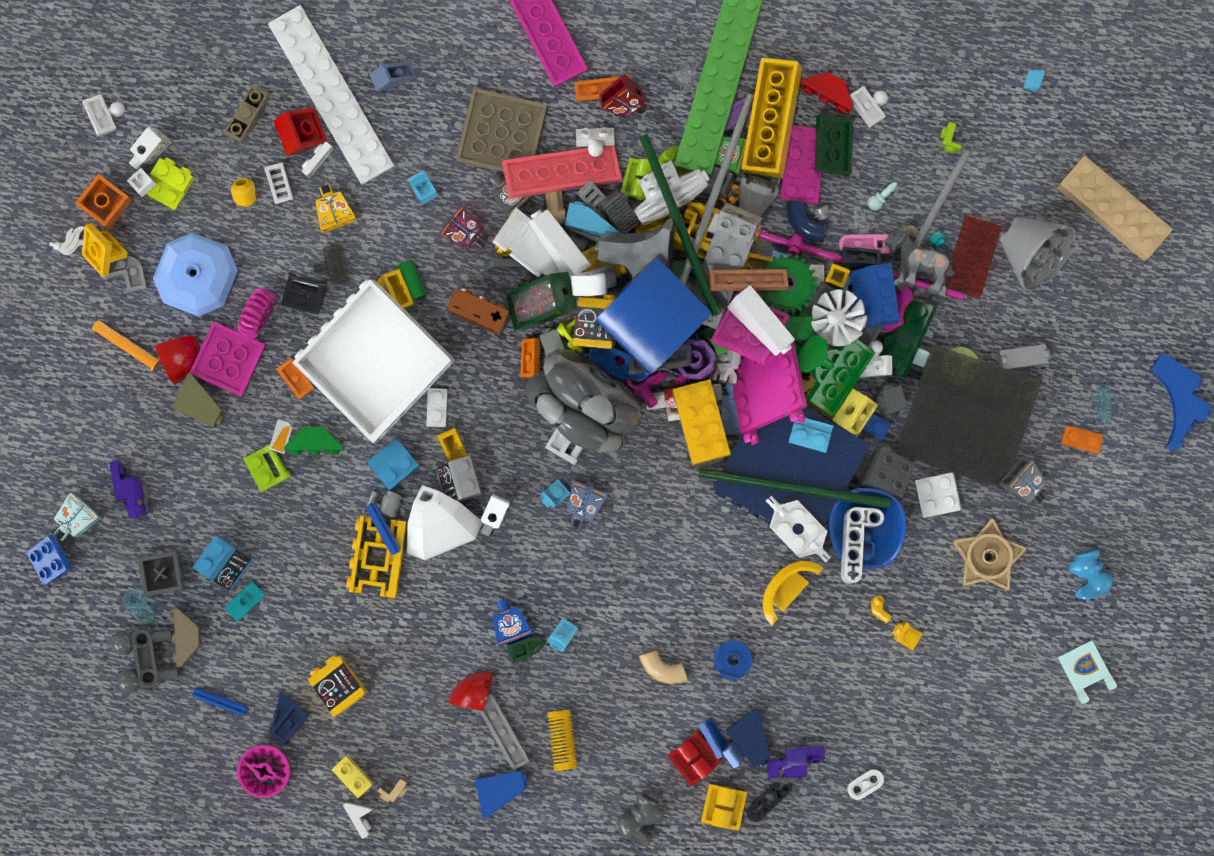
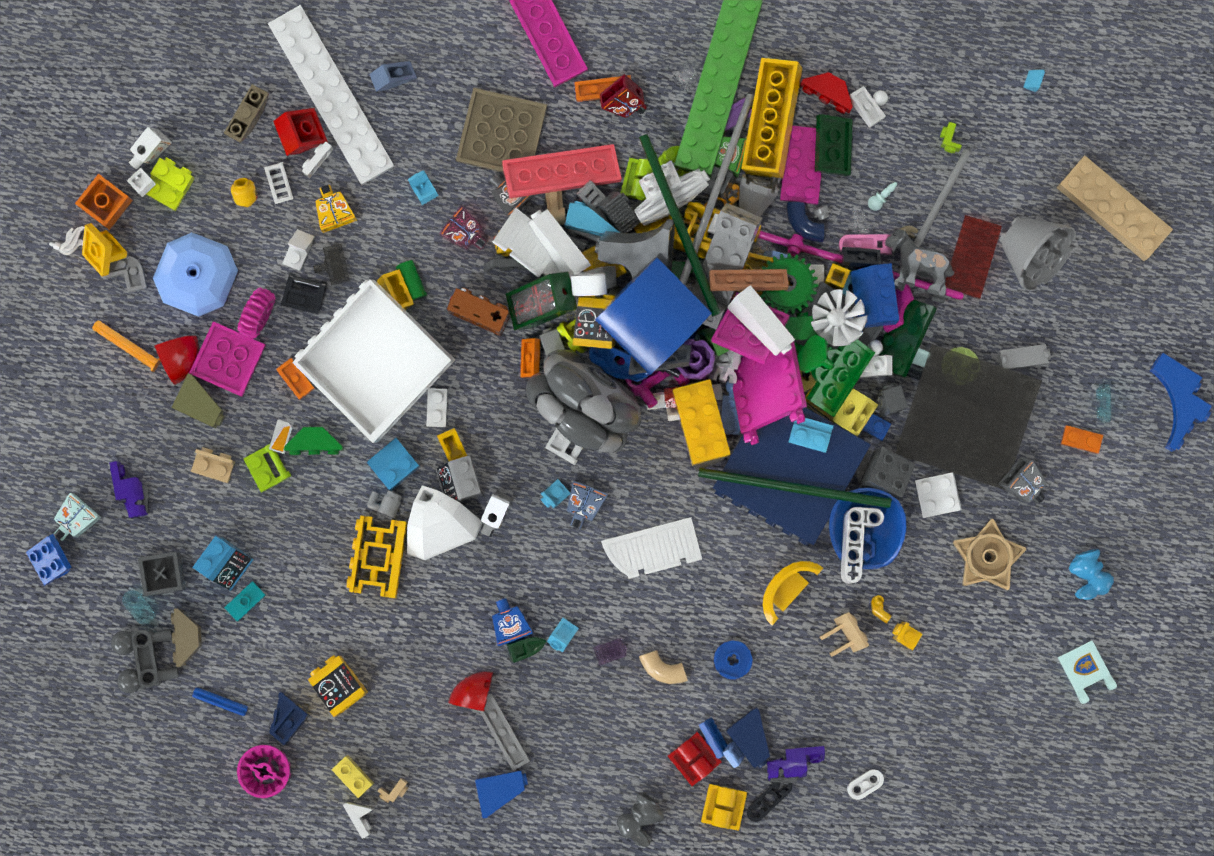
(101, 116): white plate -> none
(212, 465): none -> tan bracket
(298, 250): none -> white slope
(383, 528): blue axle -> none
(564, 714): yellow piece -> none
(595, 139): white plate -> none
(610, 651): none -> clear purple bracket
(654, 548): none -> white piece
(811, 538): white plate -> none
(856, 638): none -> tan plate
(938, 239): teal plate -> none

